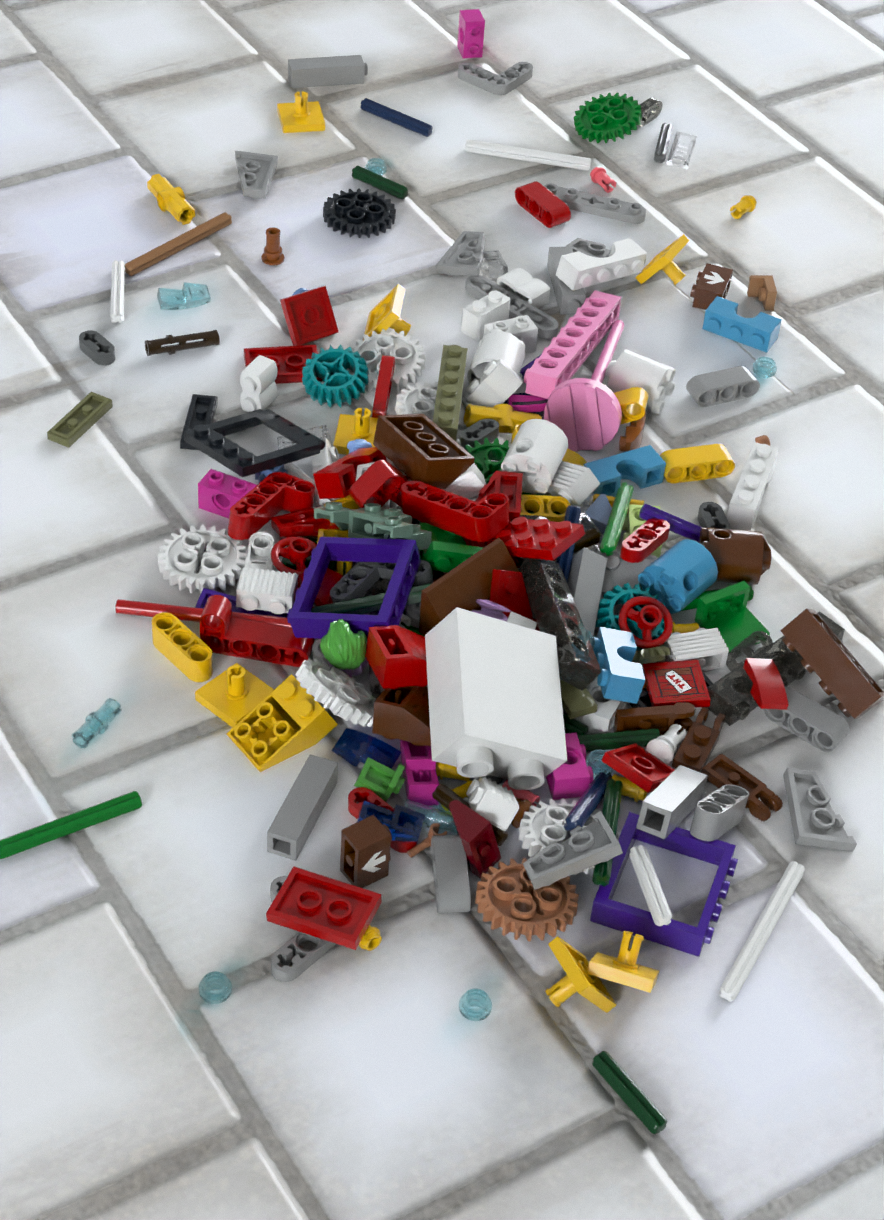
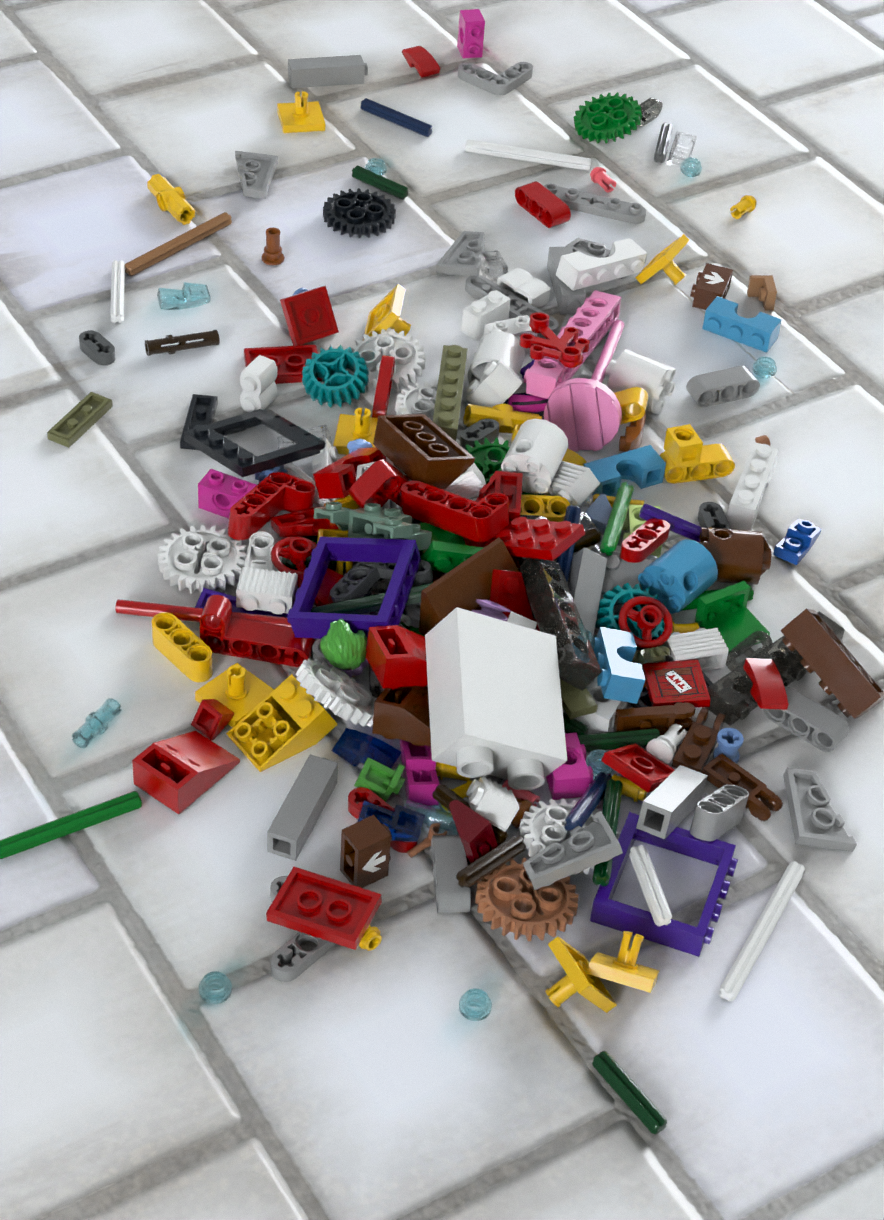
(181, 769): none -> red slope
(211, 718): none -> red slope
(421, 60): none -> red slope
(490, 862): none -> dark brown axle
(567, 355): none -> red plant
(683, 445): none -> yellow brick
(691, 167): none -> clear light blue plate
(729, 742): none -> medium blue bush
(798, 541): none -> blue slope

